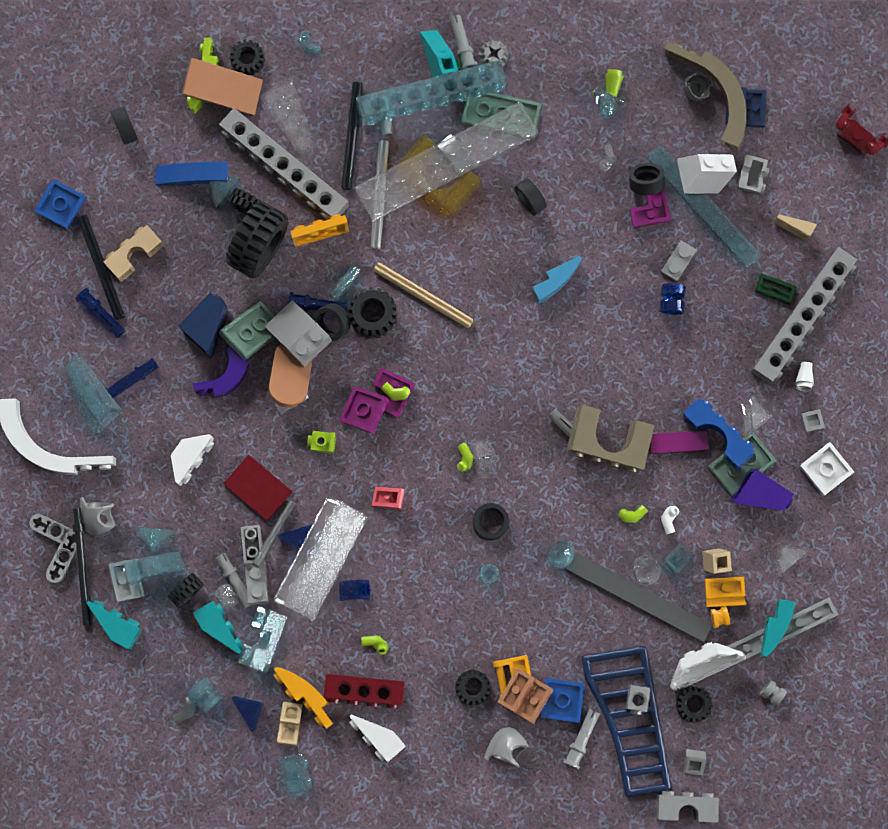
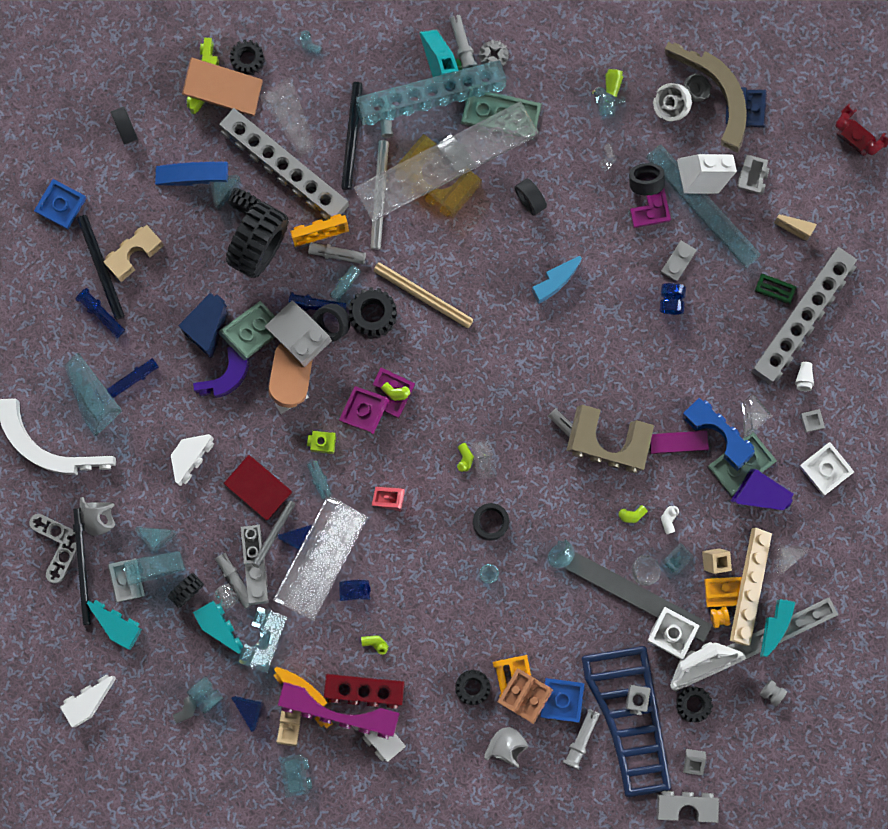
(84, 706): none -> white slope
(298, 699): none -> magenta arch
(319, 479): none -> clear light blue pin
(337, 253): none -> light grey pin
(672, 102): none -> white cylinder
(673, 633): none -> white slope
(750, 587): none -> tan plate

